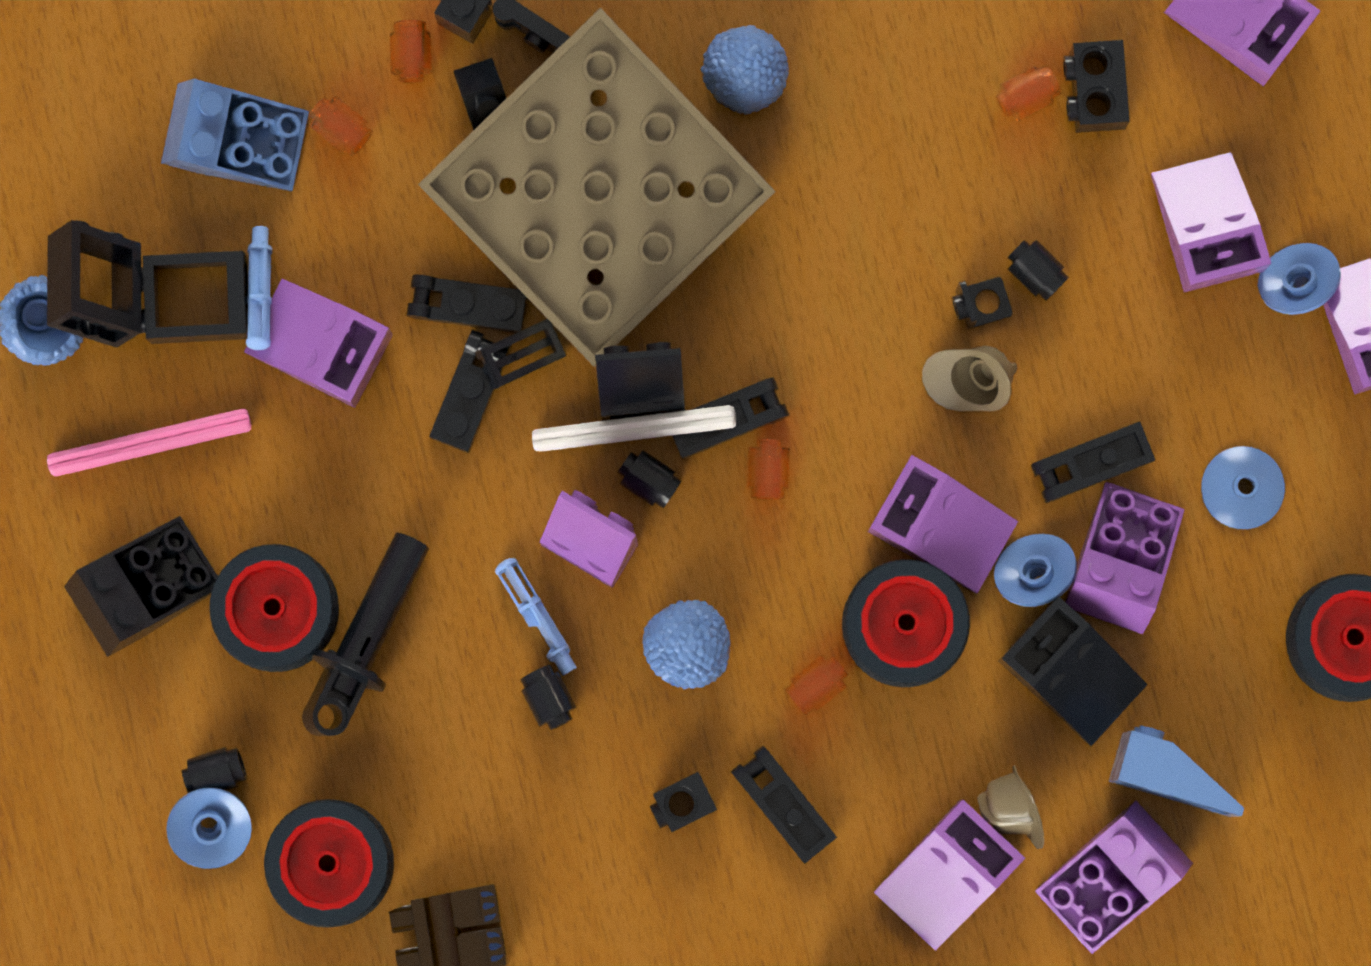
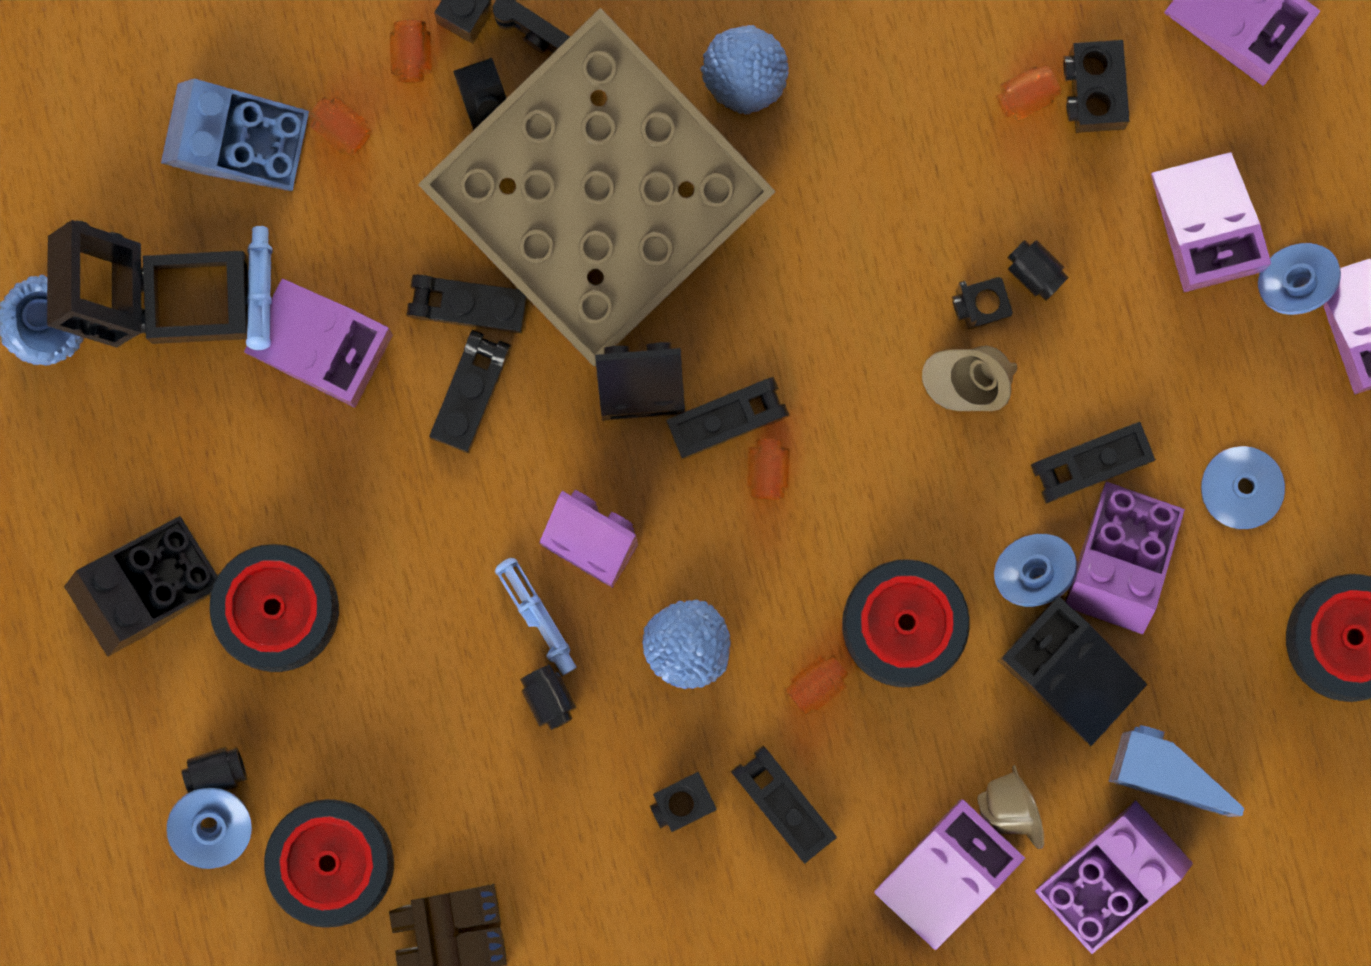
(149, 442): bright pink axle -> none
(349, 668): black piece -> none
(491, 367): black tile -> none
(634, 428): white axle -> none
(649, 478): black brick -> none
(943, 524): medium lavender slope -> none

